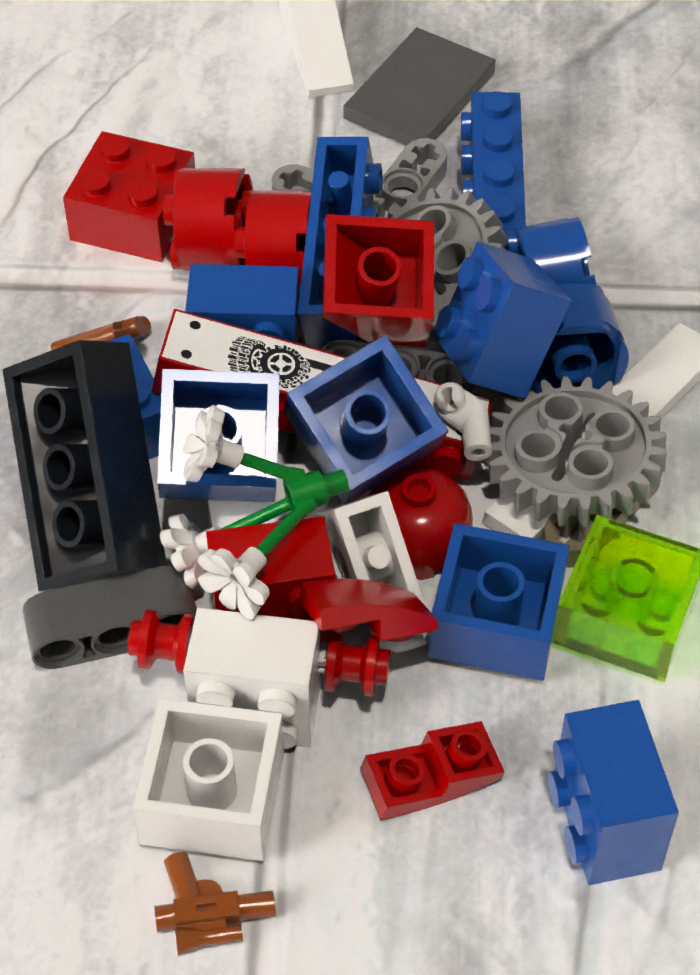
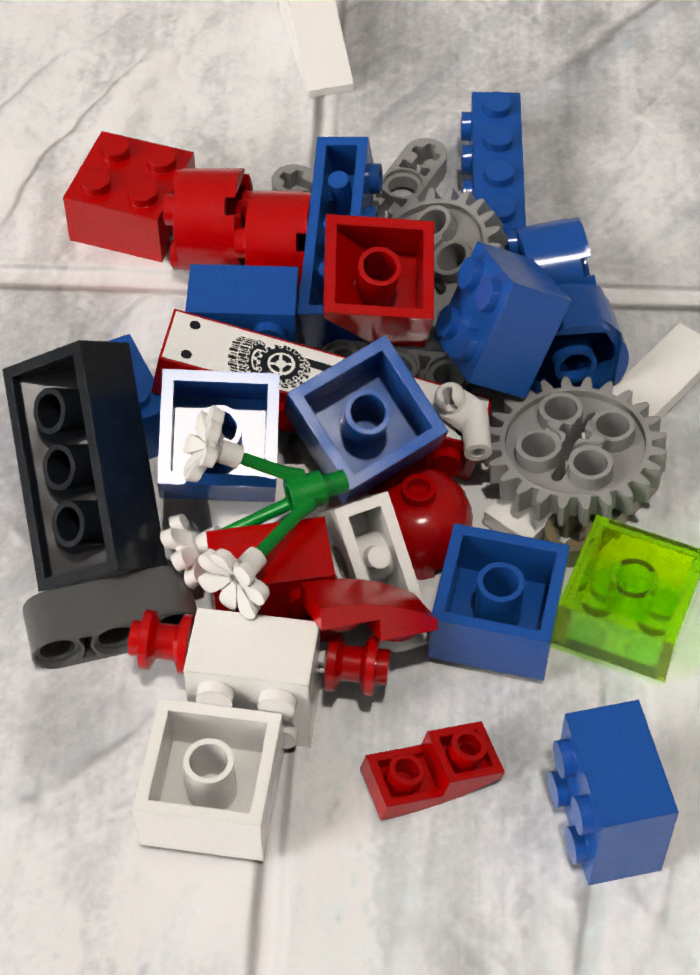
(135, 326): dark orange piece -> none
(204, 912): dark orange piece -> none
(419, 88): dark grey tile -> none

